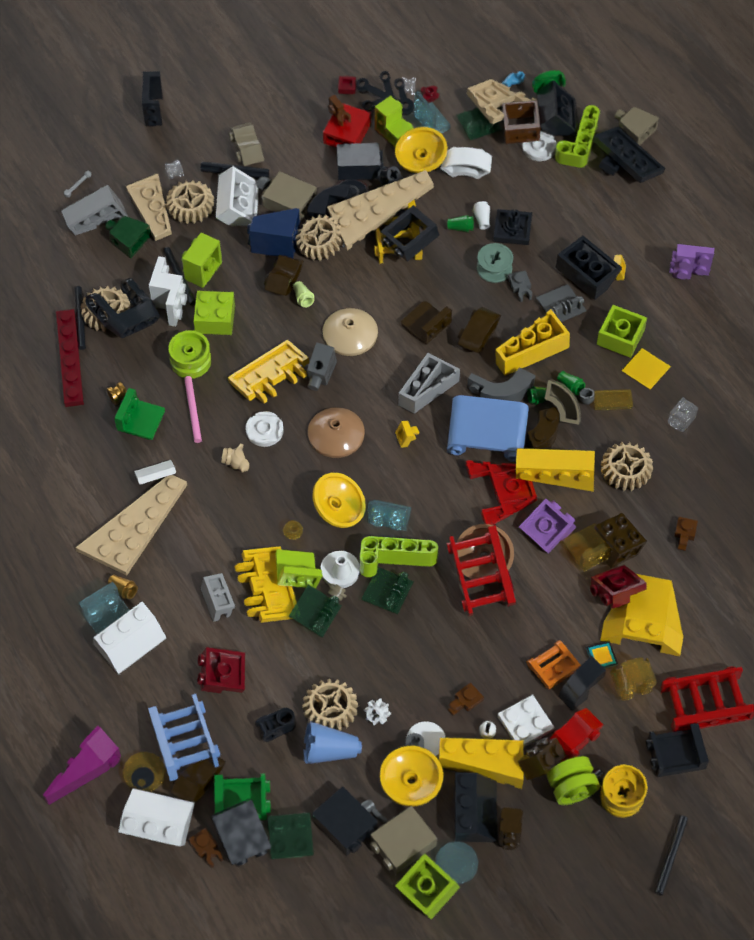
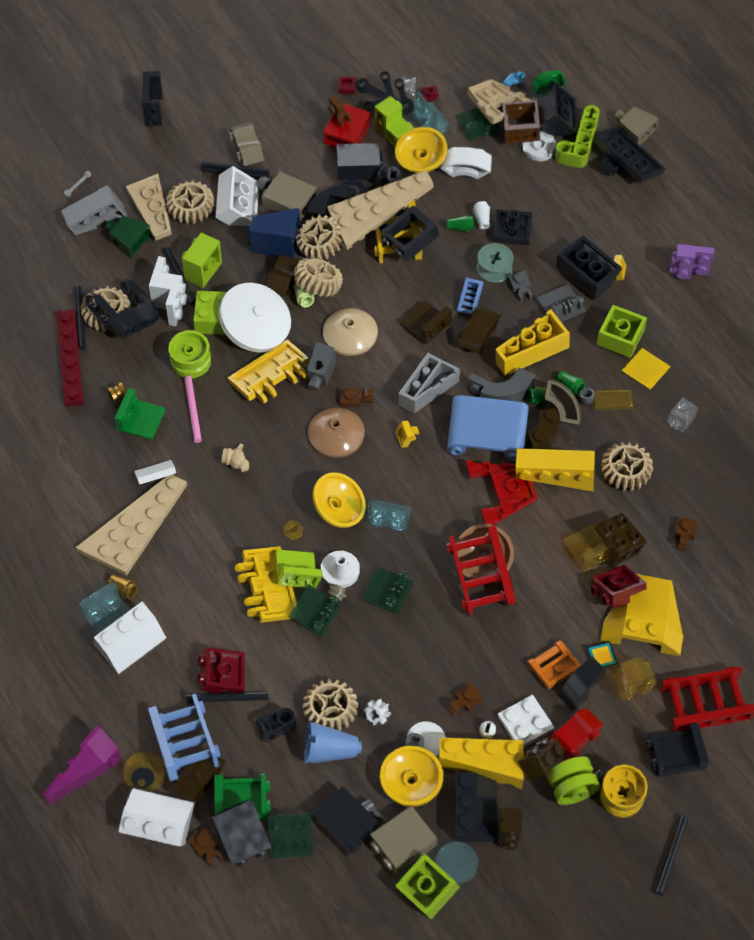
(173, 169): clear wheel -> none
(217, 596): light grey hinge -> none
(217, 697): none -> black bar
(254, 317): none -> white dish
(264, 429): white tile -> none
(318, 277): none -> tan gear
(352, 396): none -> reddish brown plate
(395, 551): lime beam -> none
(471, 283): none -> medium blue slope
(548, 525): medium lavender plate -> none

